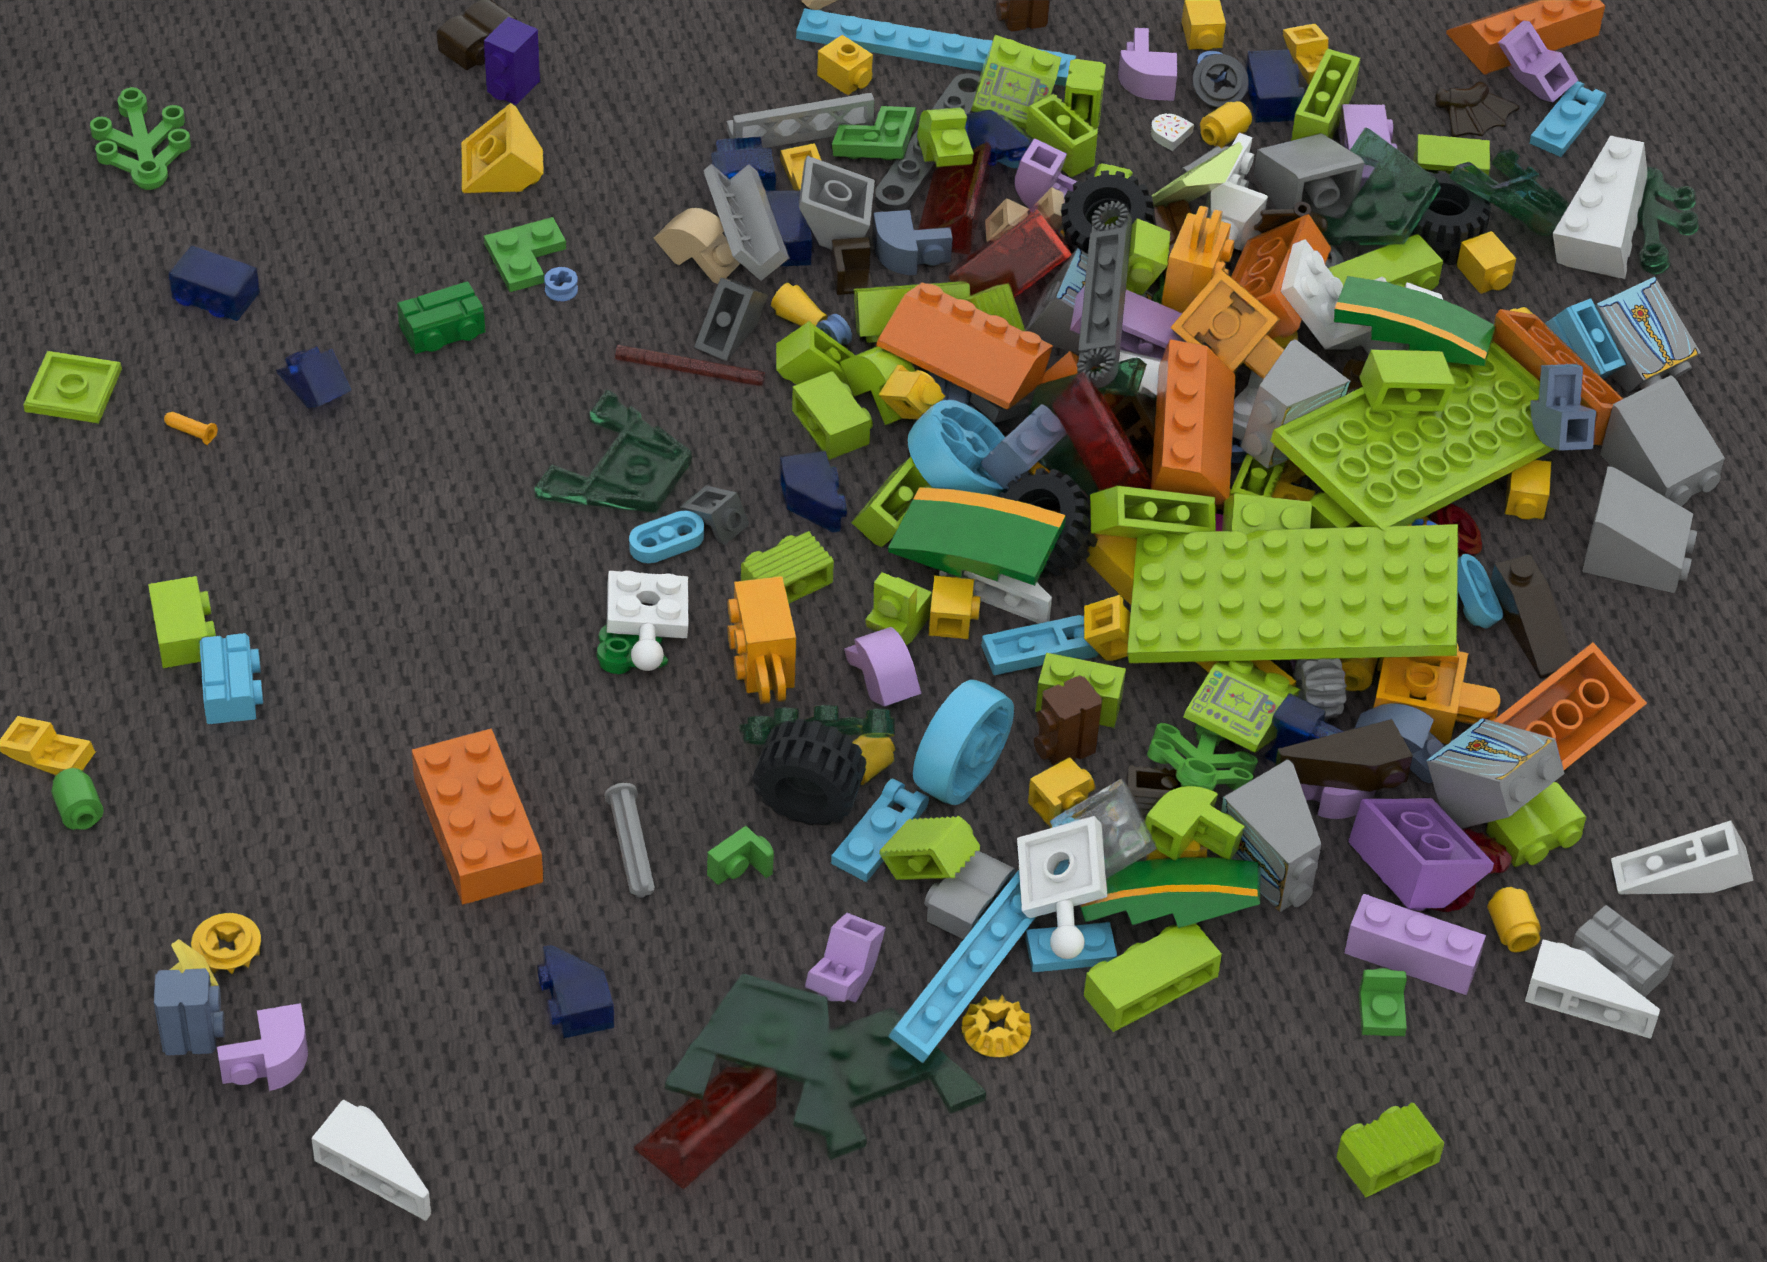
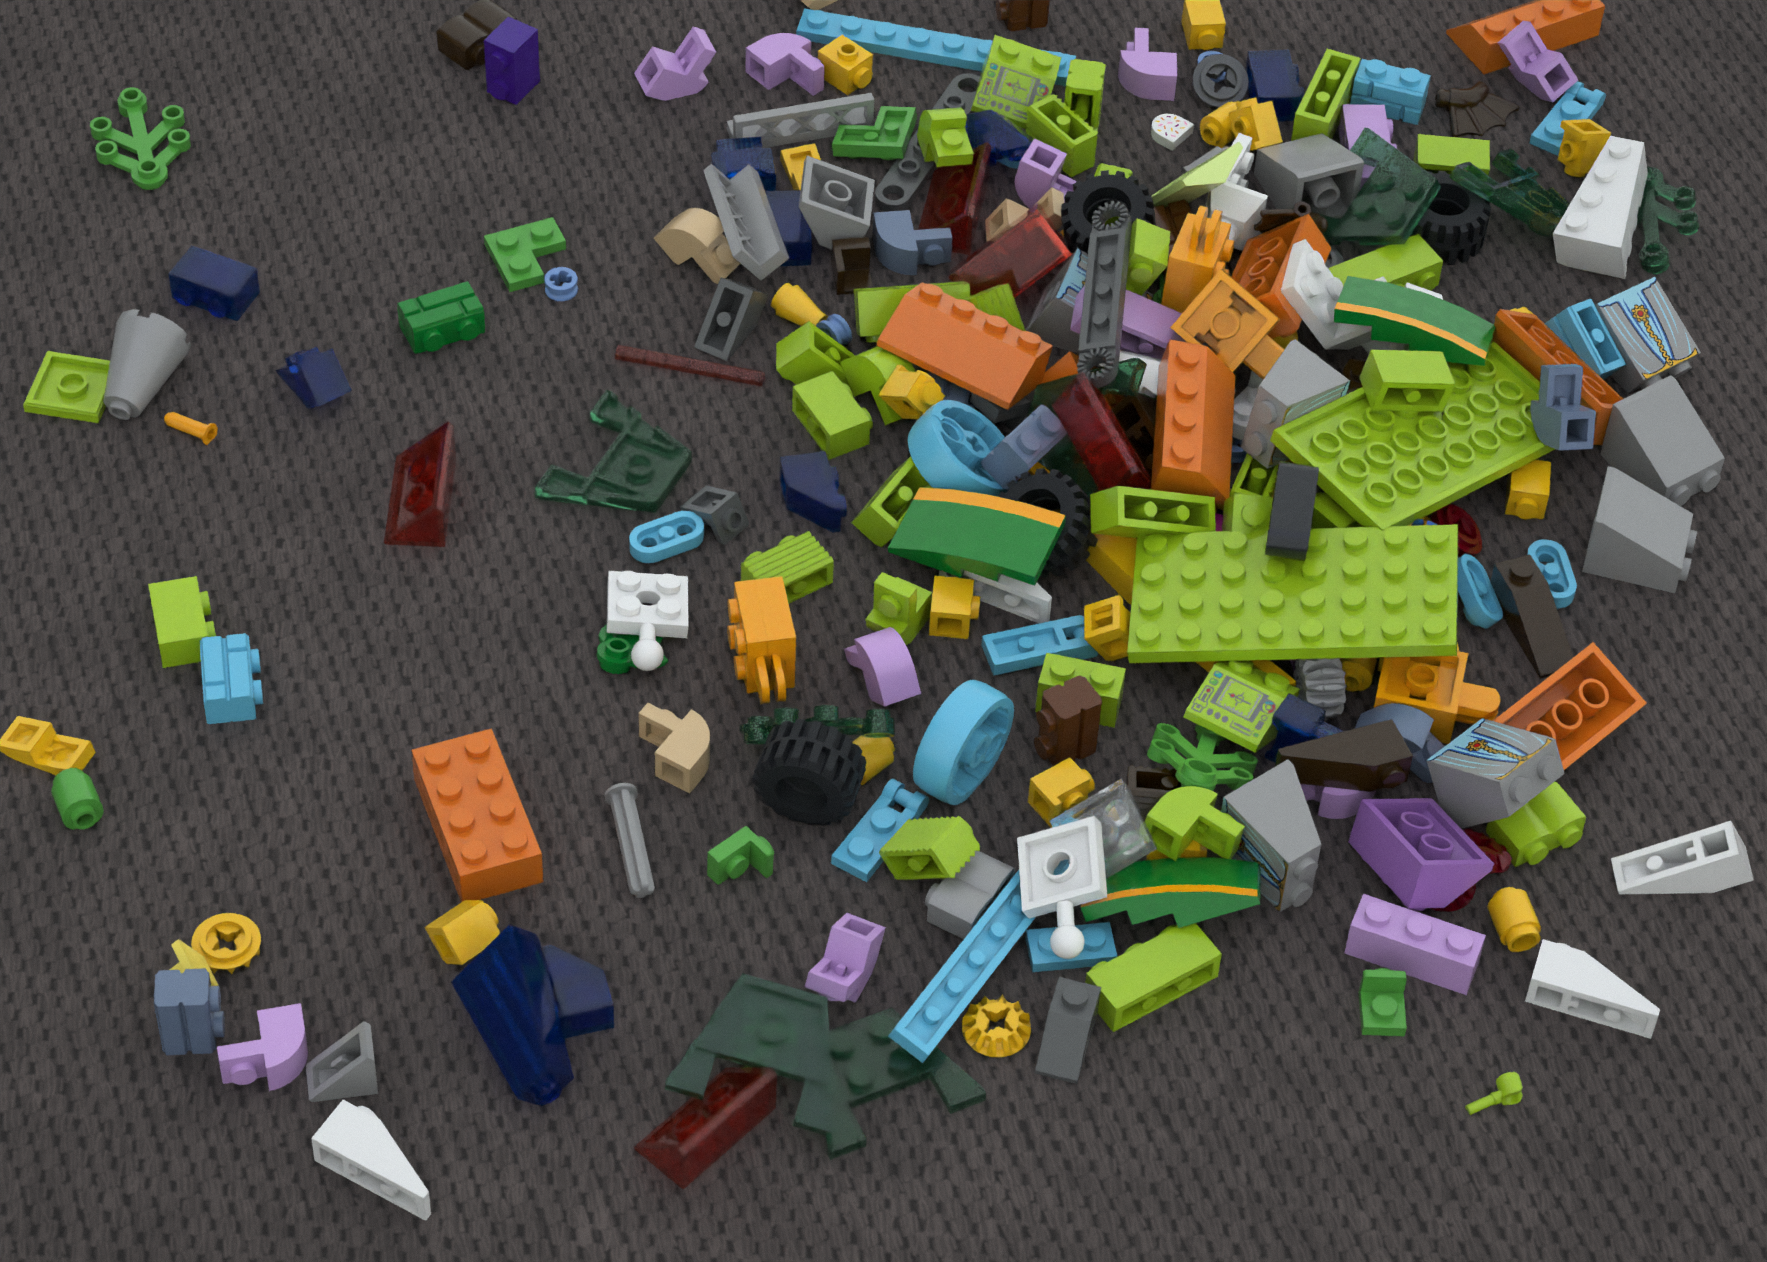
(141, 361): none -> light grey cone
(344, 1068): none -> light grey slope
(423, 491): none -> clear red slope
(464, 931): none -> yellow brick
(501, 155): yellow slope -> none
(517, 1015): none -> clear blue slope
(676, 74): none -> lavender brick
(682, 745): none -> tan brick
(785, 57): none -> lavender brick
(1068, 1030): none -> dark grey slope
(1257, 122): none -> yellow brick
(1292, 511): none -> black beam
(1307, 47): yellow slope -> none
(1389, 1148): lime brick -> none
(1397, 88): none -> medium azure brick
(1486, 262): yellow brick -> none
(1508, 1093): none -> lime hand
(1556, 571): none -> medium azure plate
(1581, 145): none -> yellow brick
(1624, 950): light grey brick -> none

